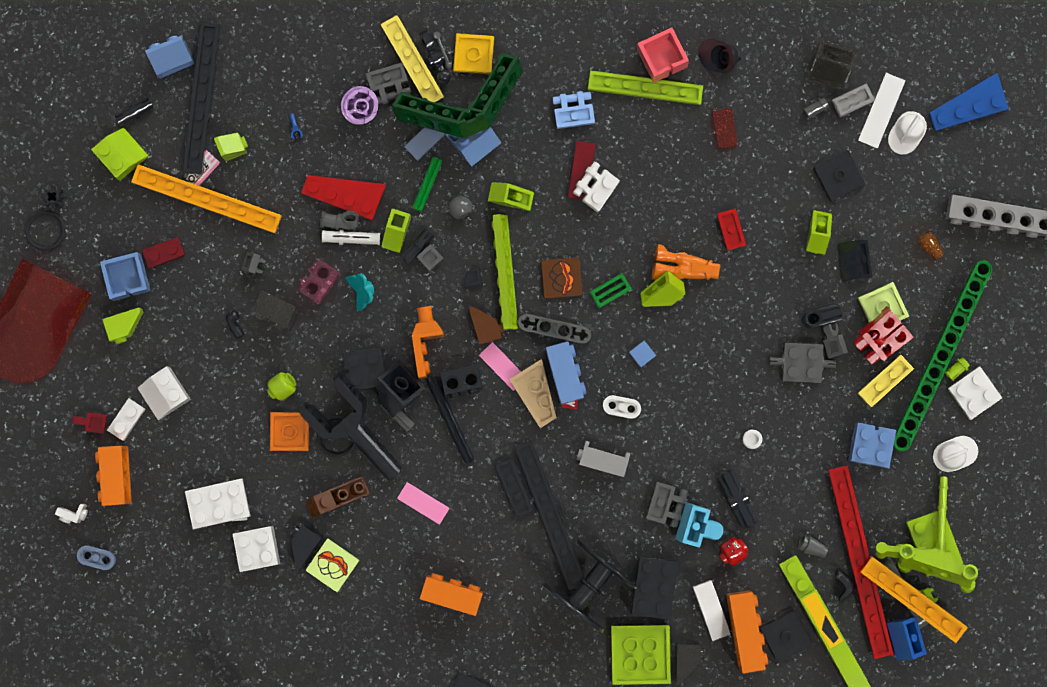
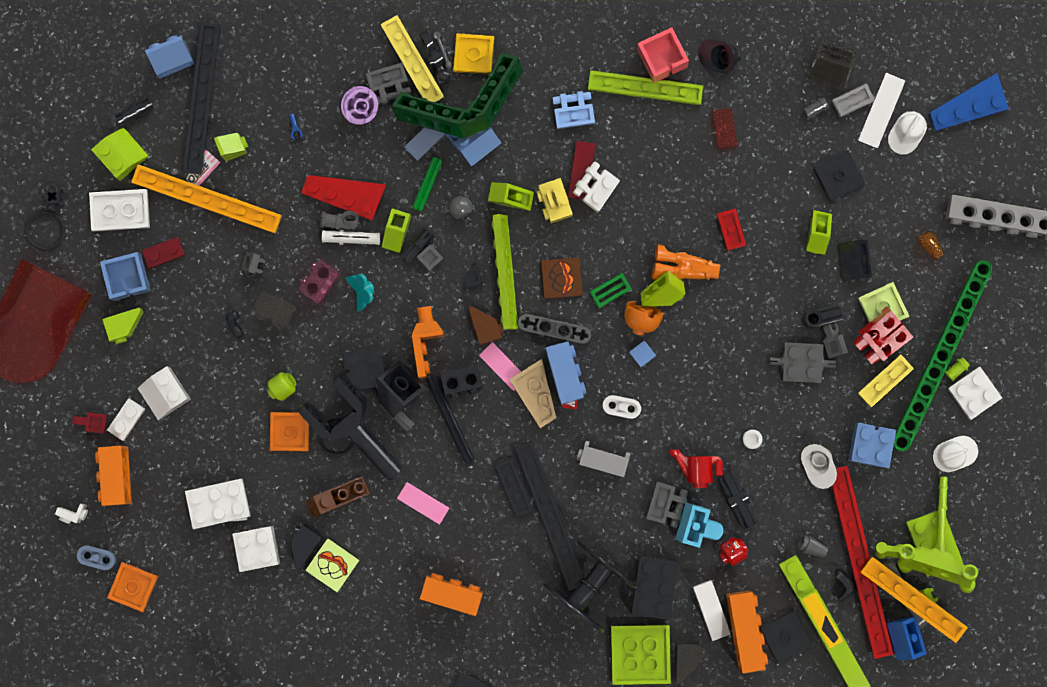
(119, 210): none -> white plate
(132, 587): none -> orange tile
(555, 201): none -> light yellow brick
(642, 318): none -> orange cylinder
(698, 468): none -> red piece
(819, 466): none -> white piece

